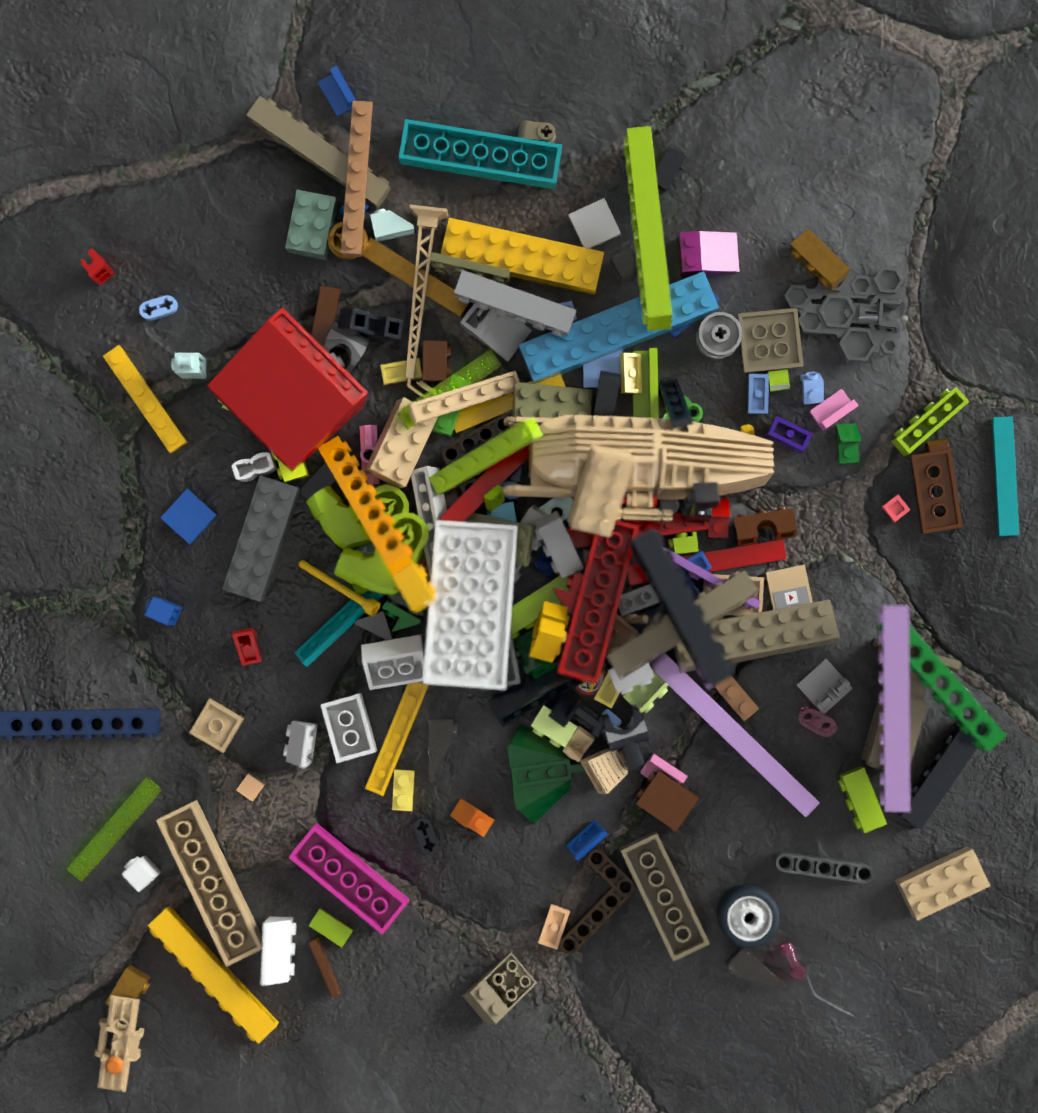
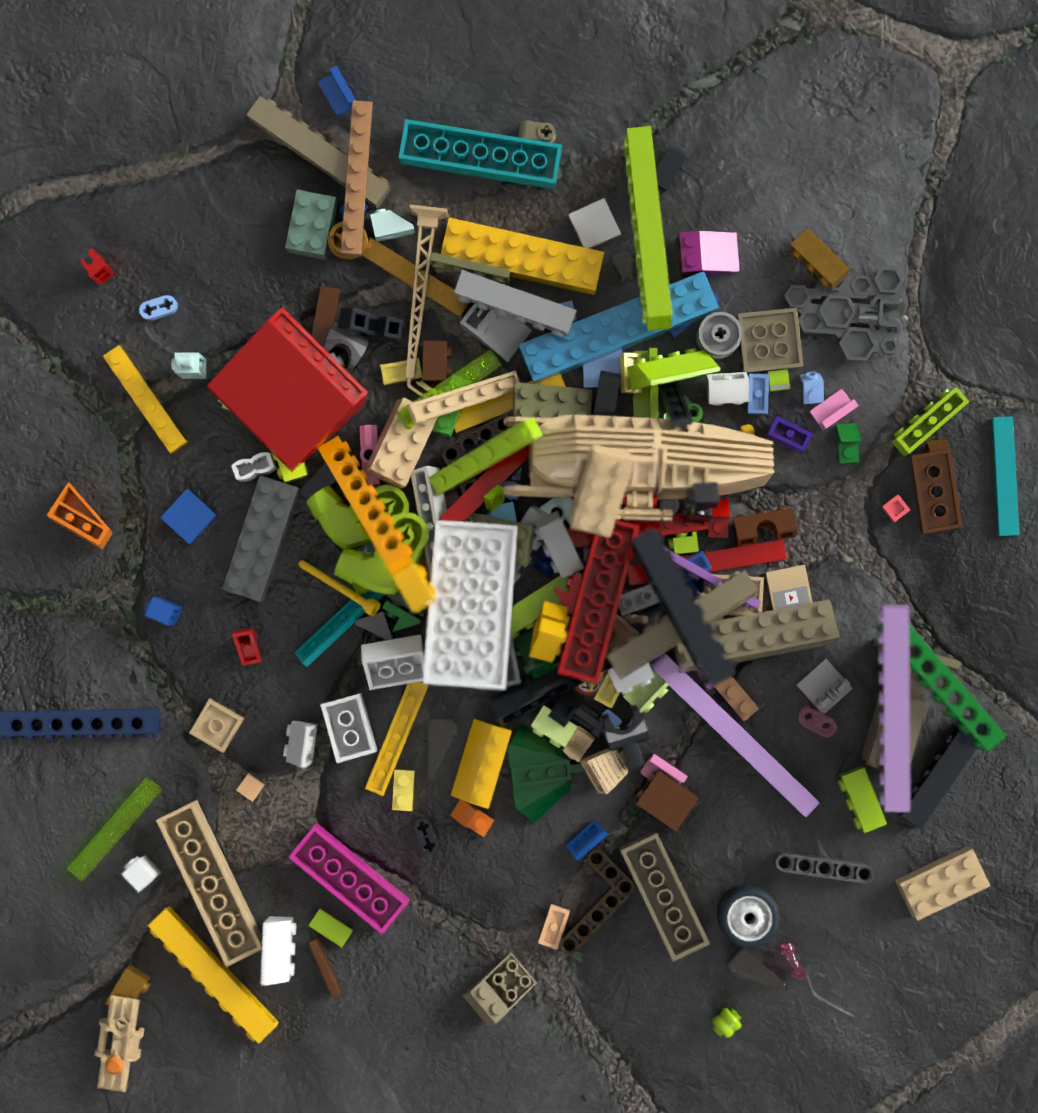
(79, 518): none -> orange wedge
(481, 763): none -> yellow slope
(670, 369): none -> lime slope
(726, 1022): none -> lime piece
(727, 388): none -> white brick

